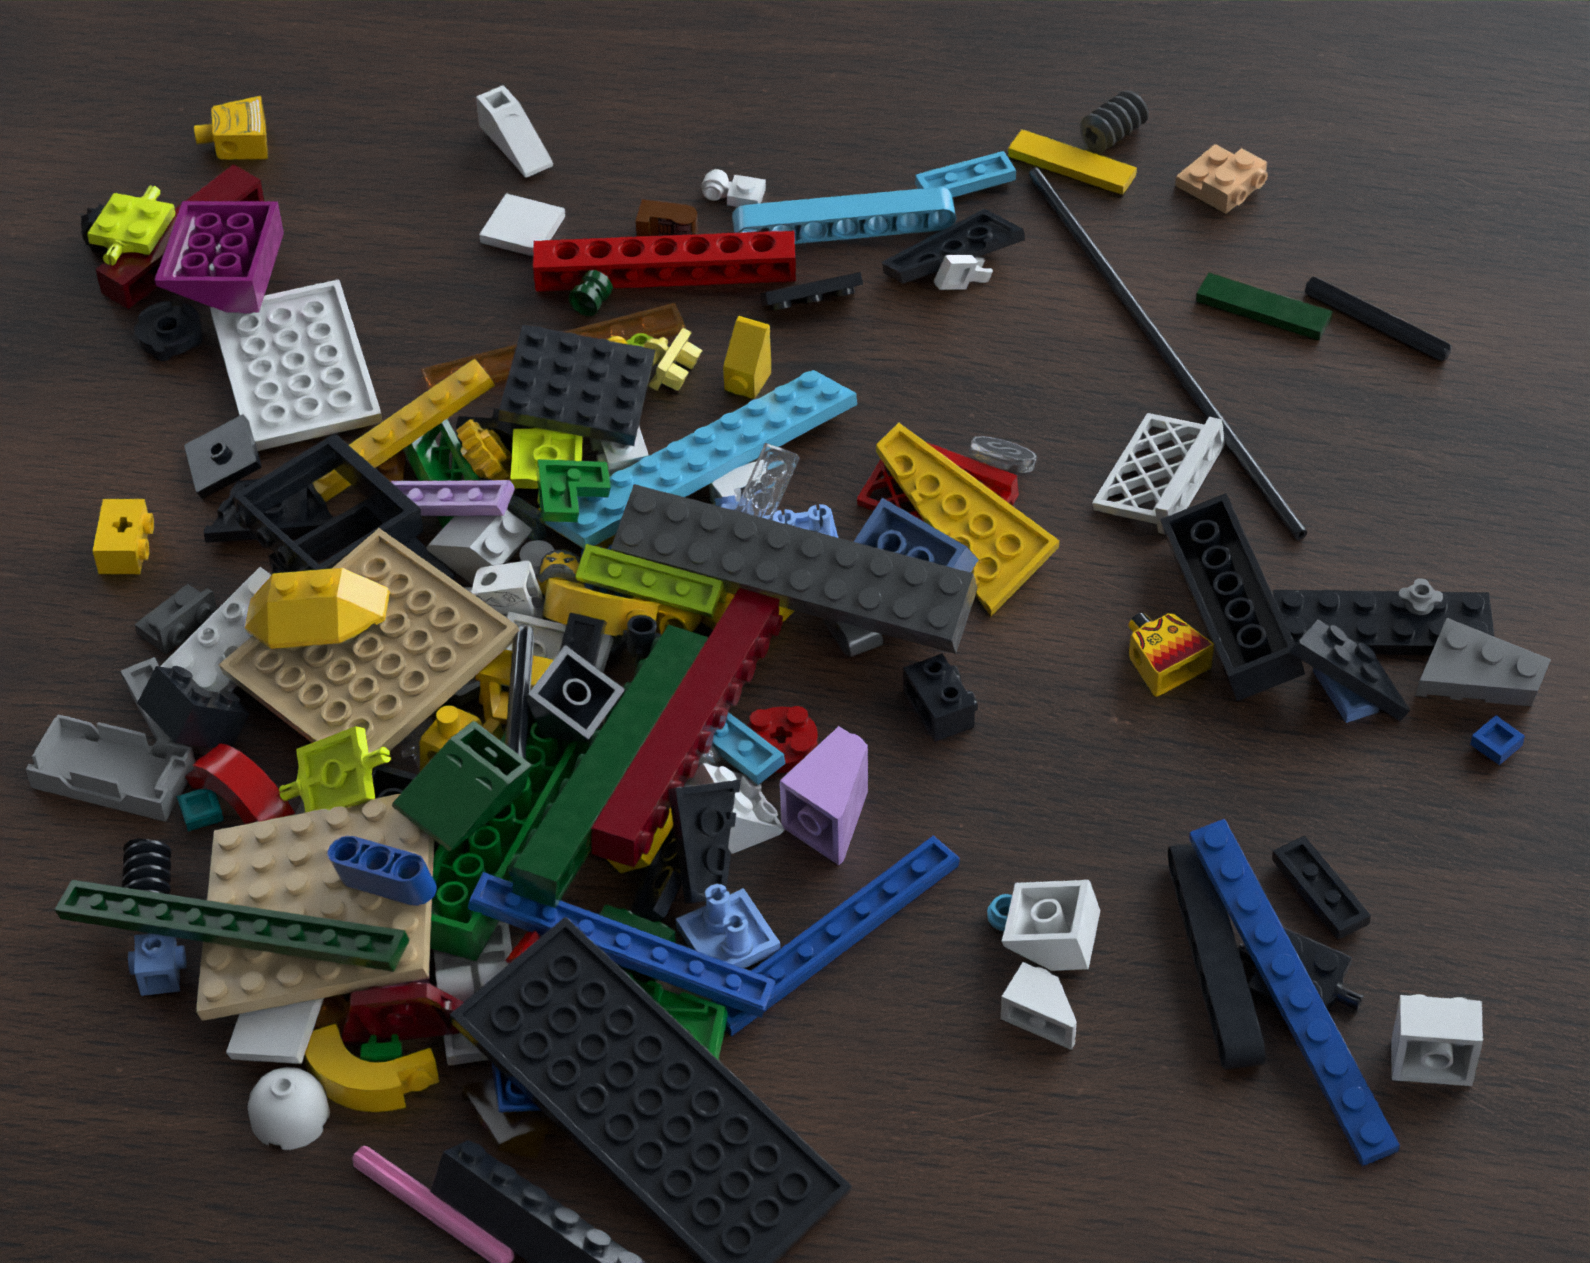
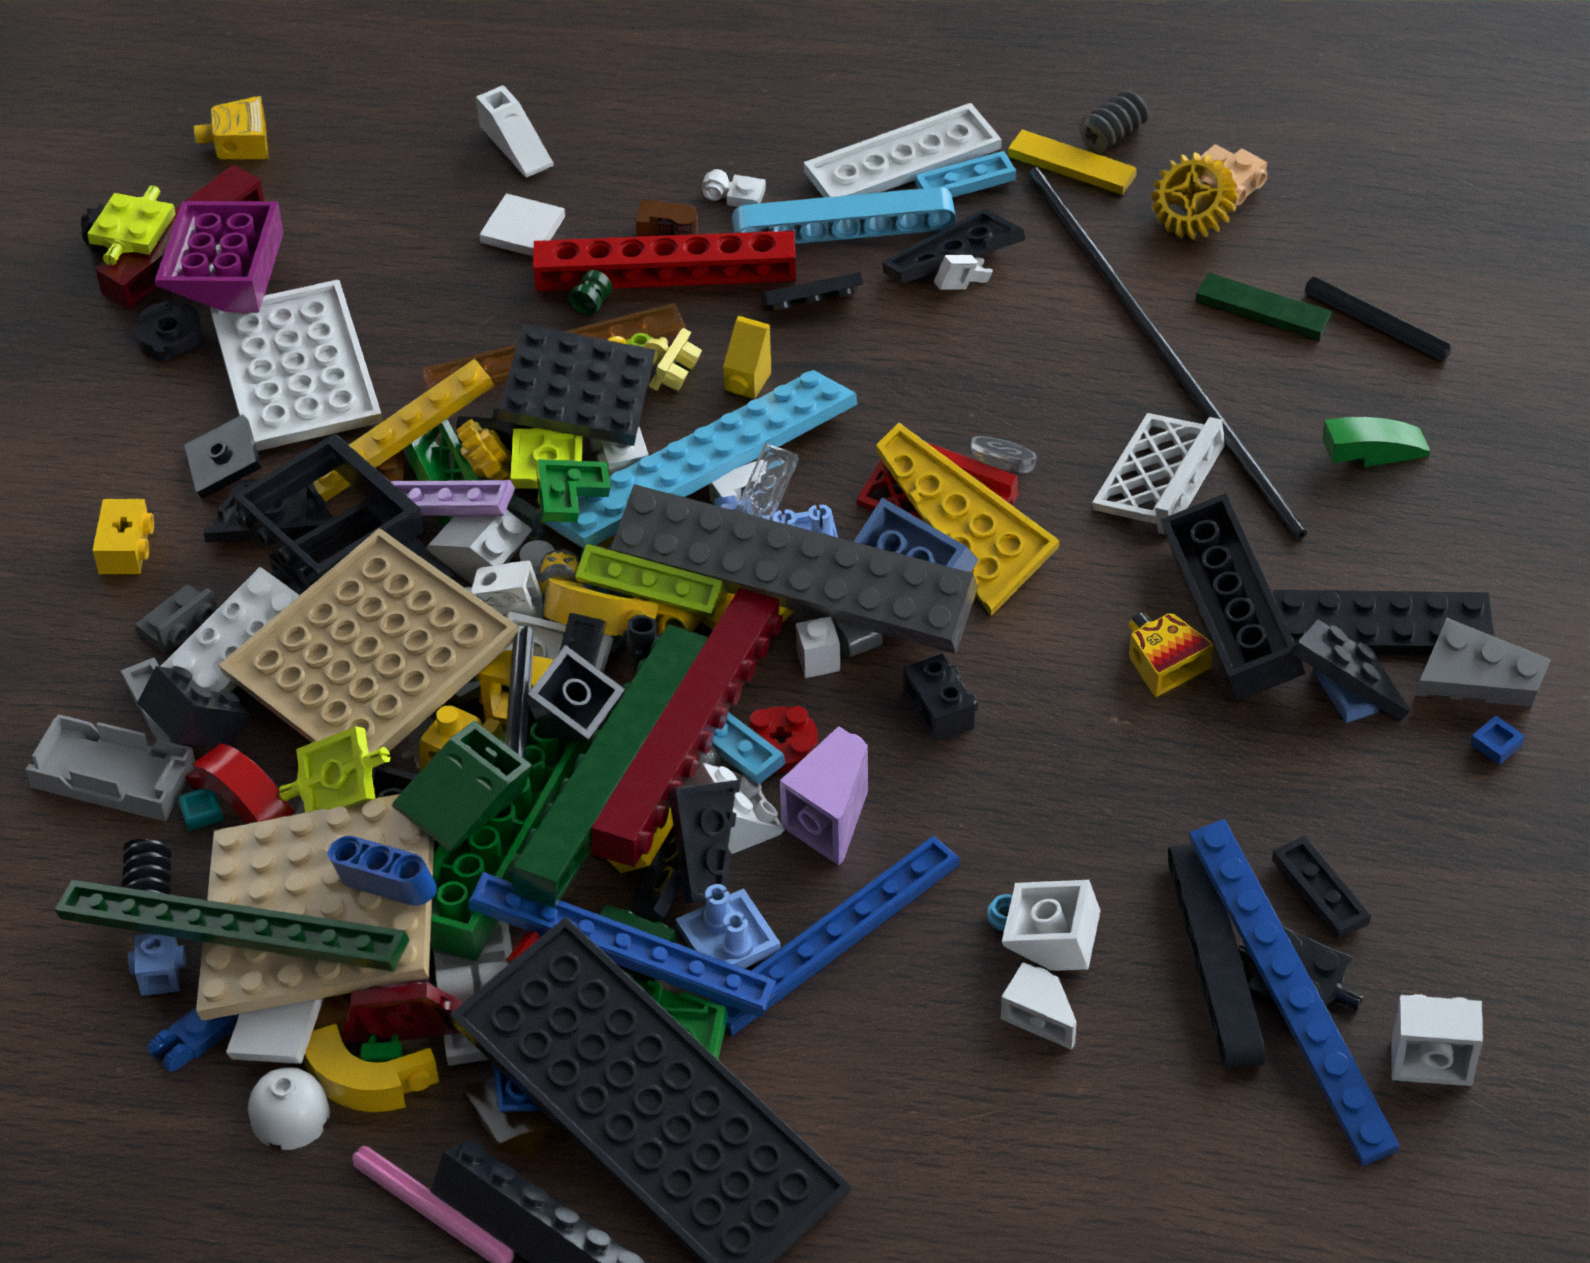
(193, 1038): none -> blue hinge
(315, 608): yellow wedge -> none
(818, 647): none -> white brick
(903, 153): none -> white plate
(1217, 199): none -> yellow gear
(1373, 440): none -> green slope
(1420, 597): light grey plate -> none

